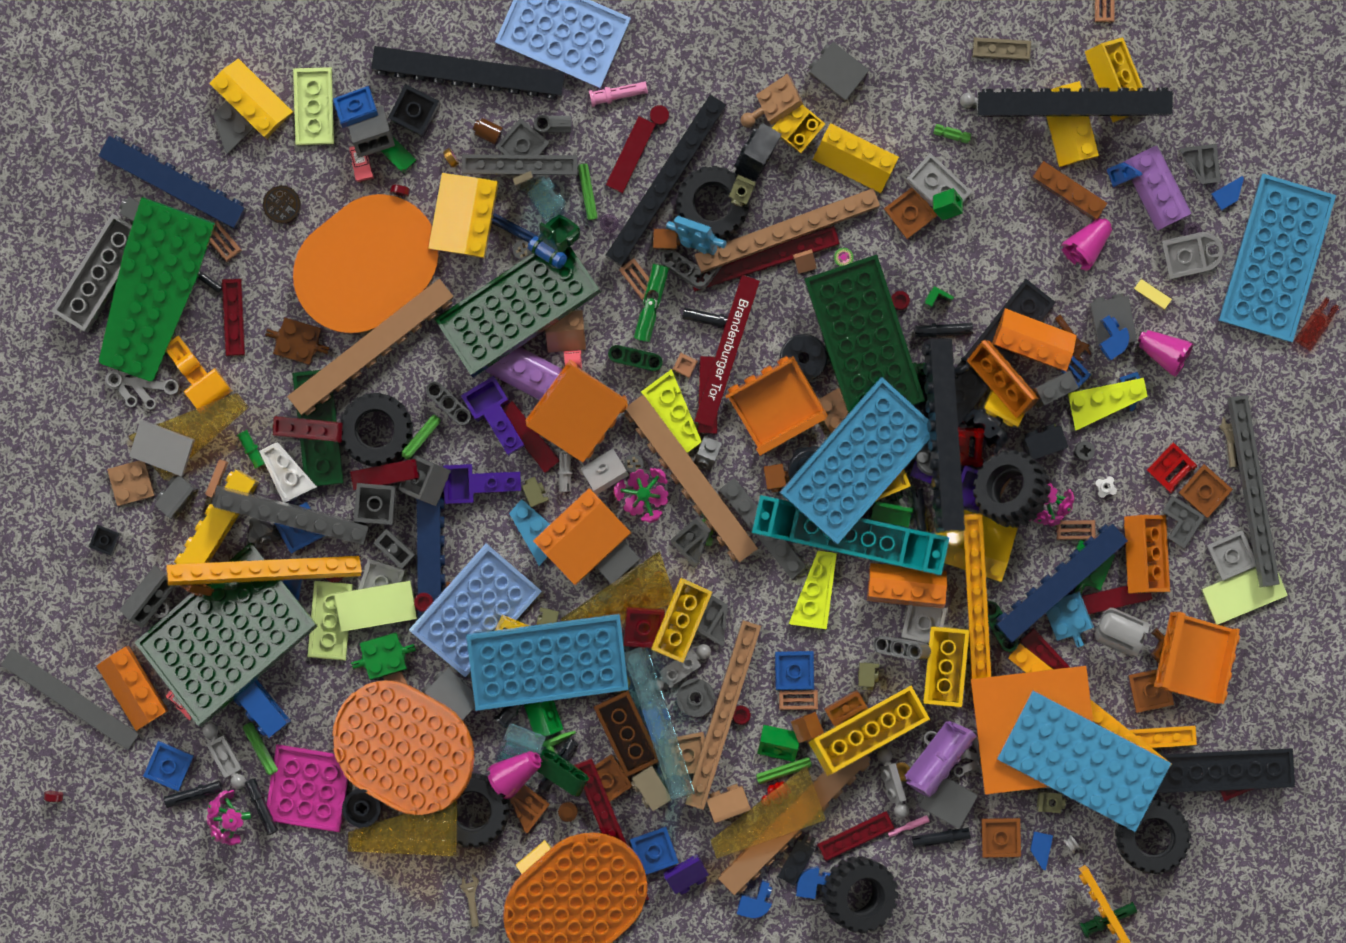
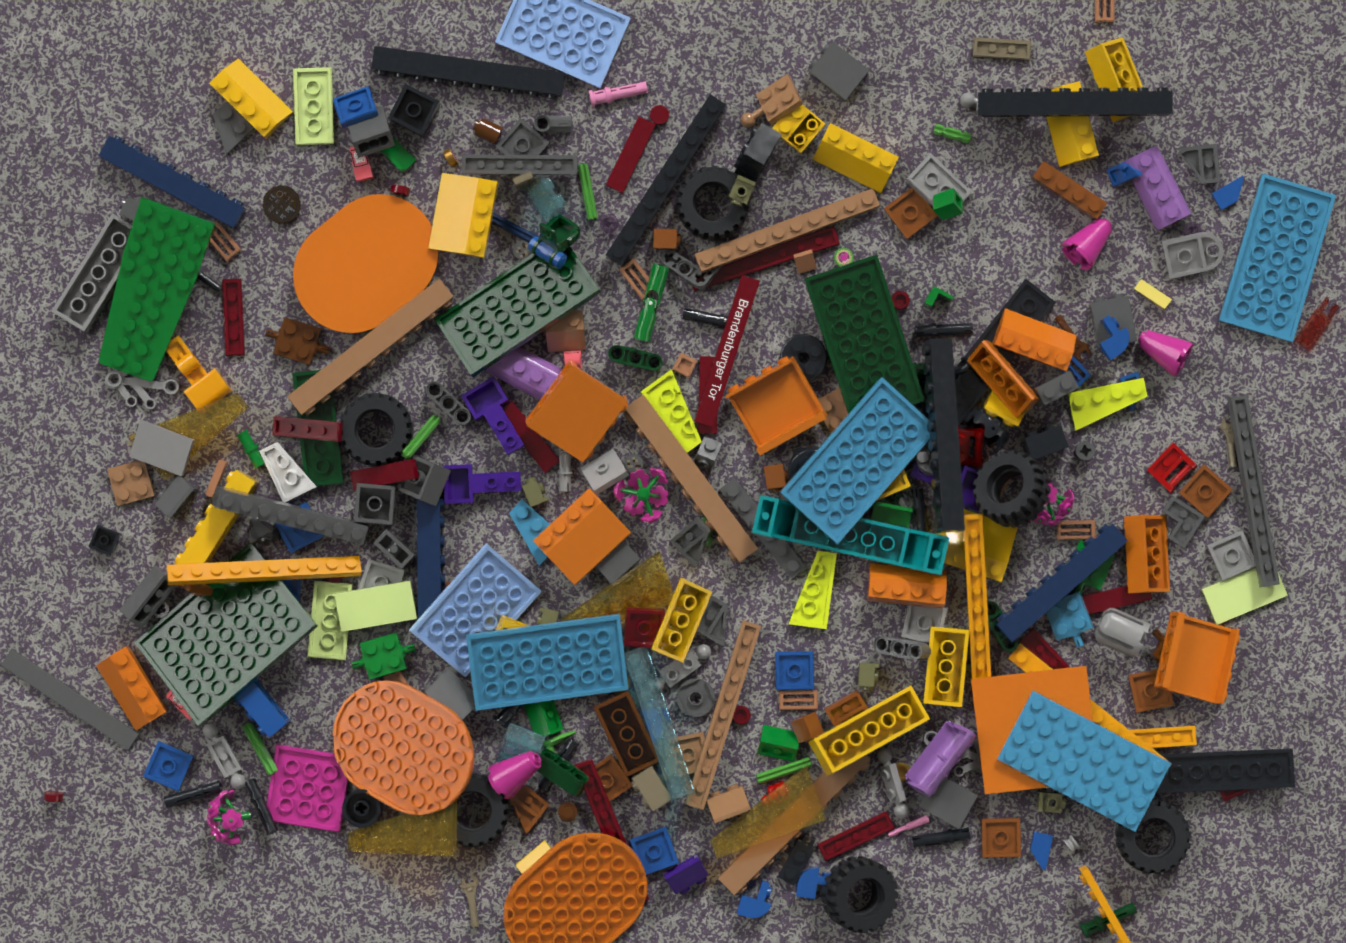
(423, 601): dark red tile -> none
(696, 235): dark azure plate -> none
(1110, 490): white plate -> none

